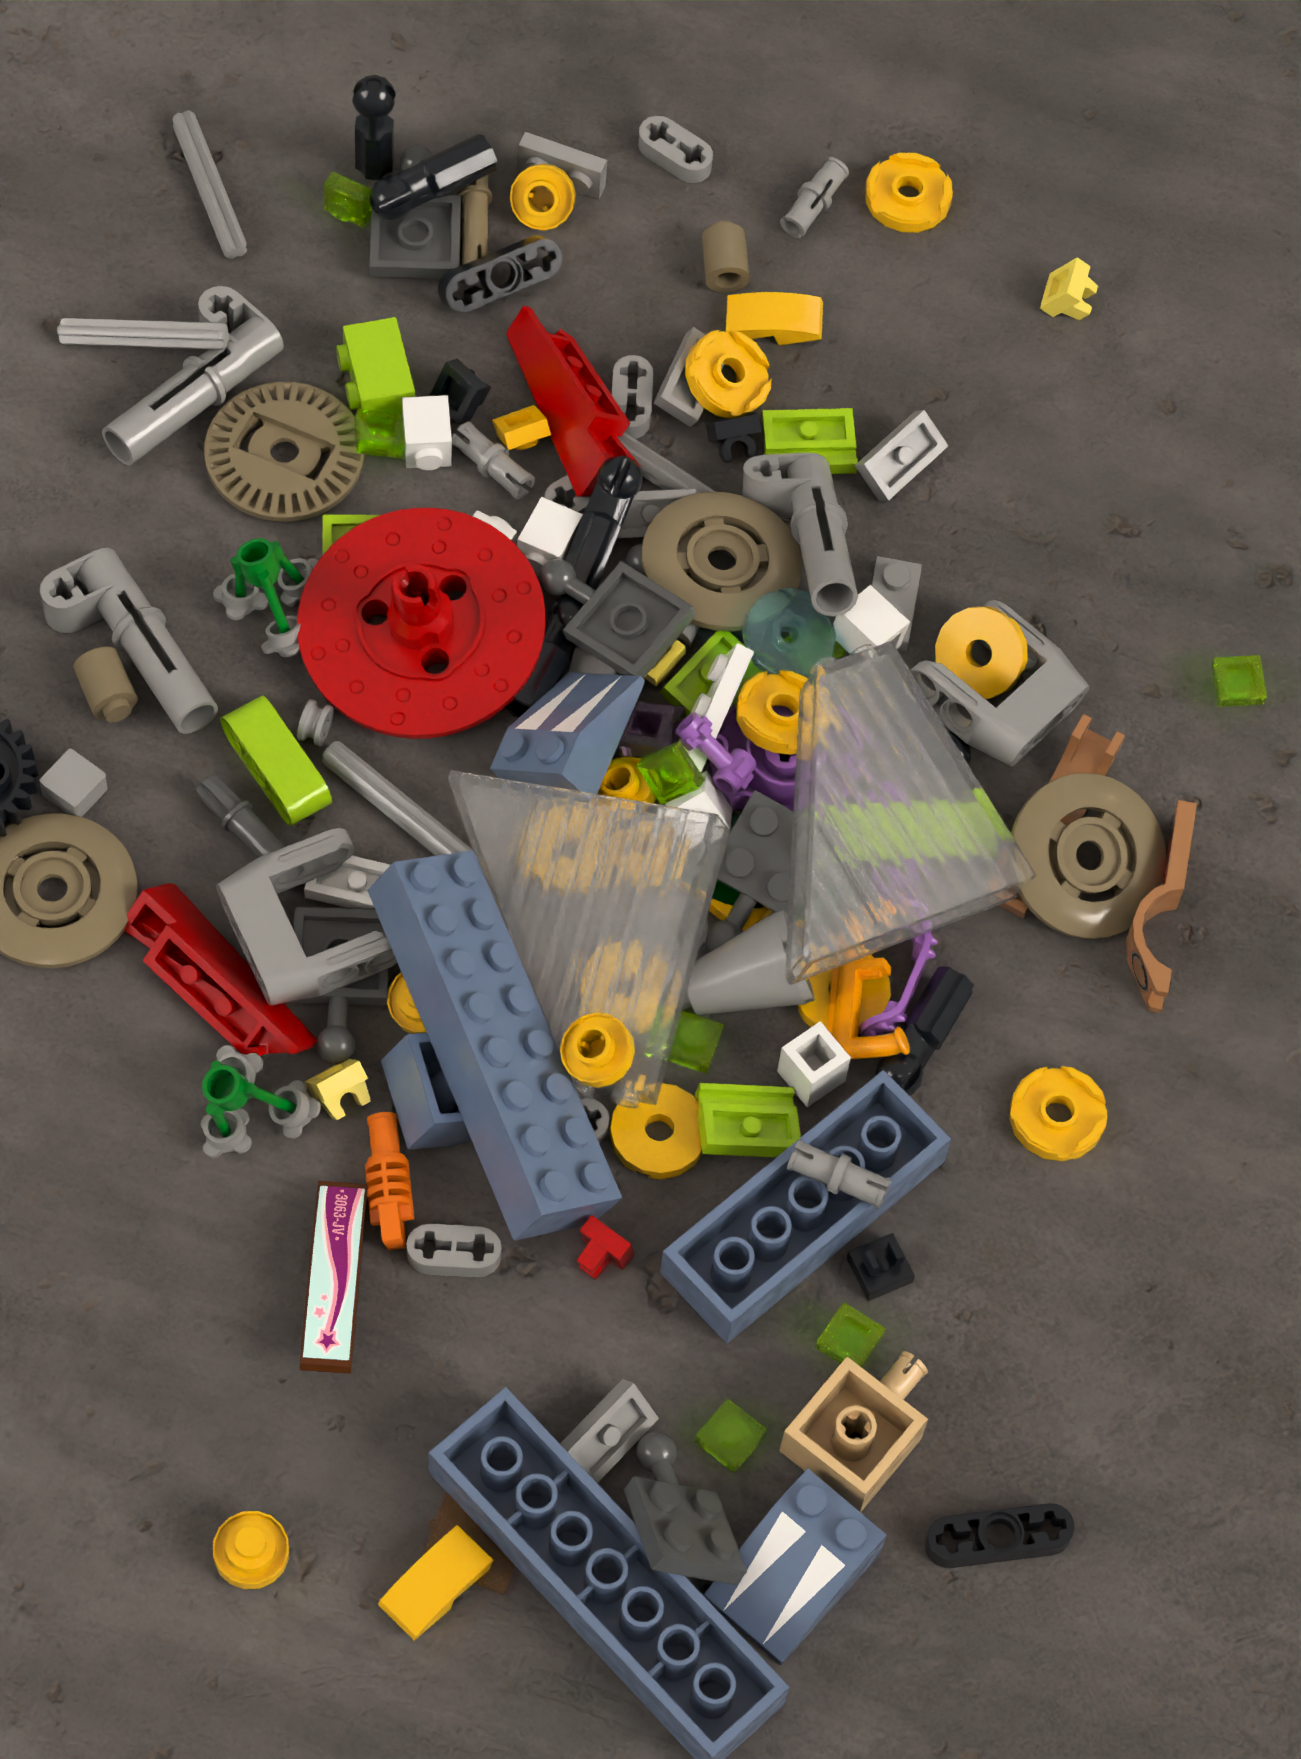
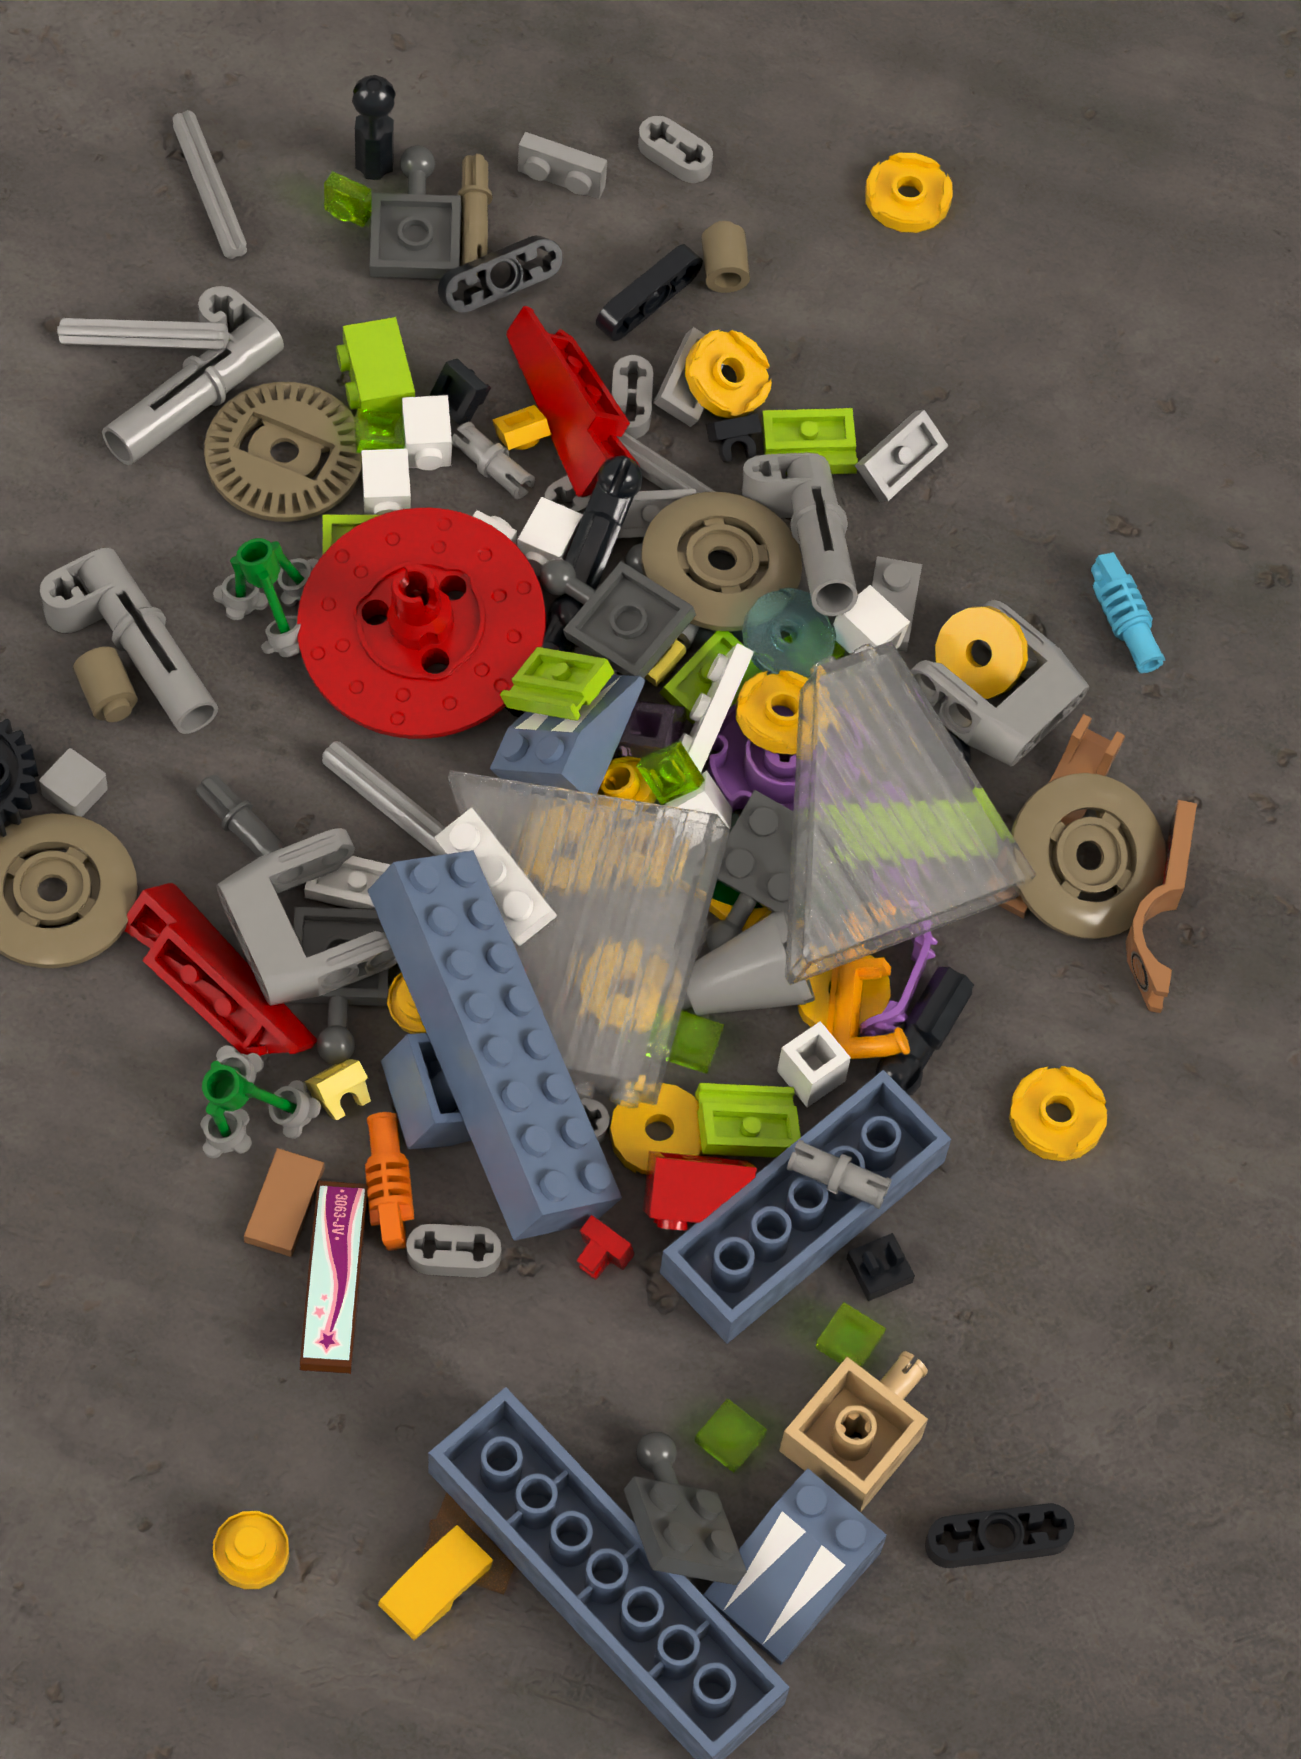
(276, 760): lime beam -> none
(284, 1202): none -> medium nougat tile
(315, 722): light grey bush -> none
(385, 481): none -> white brick
(433, 177): black piece -> none
(515, 895): none -> white plate
(542, 196): yellow plate -> none
(557, 683): none -> lime plate
(597, 1049): yellow plate -> none
(610, 1430): light grey plate -> none
(649, 292): none -> black beam
(691, 1186): none -> red slope
(733, 768): medium lavender bar -> none
(778, 314): yellow slope -> none
(814, 197): light grey pin -> none
(1067, 288): light yellow tile -> none
(1126, 611): none -> medium azure hinge
(1239, 681): clear neon green plate -> none

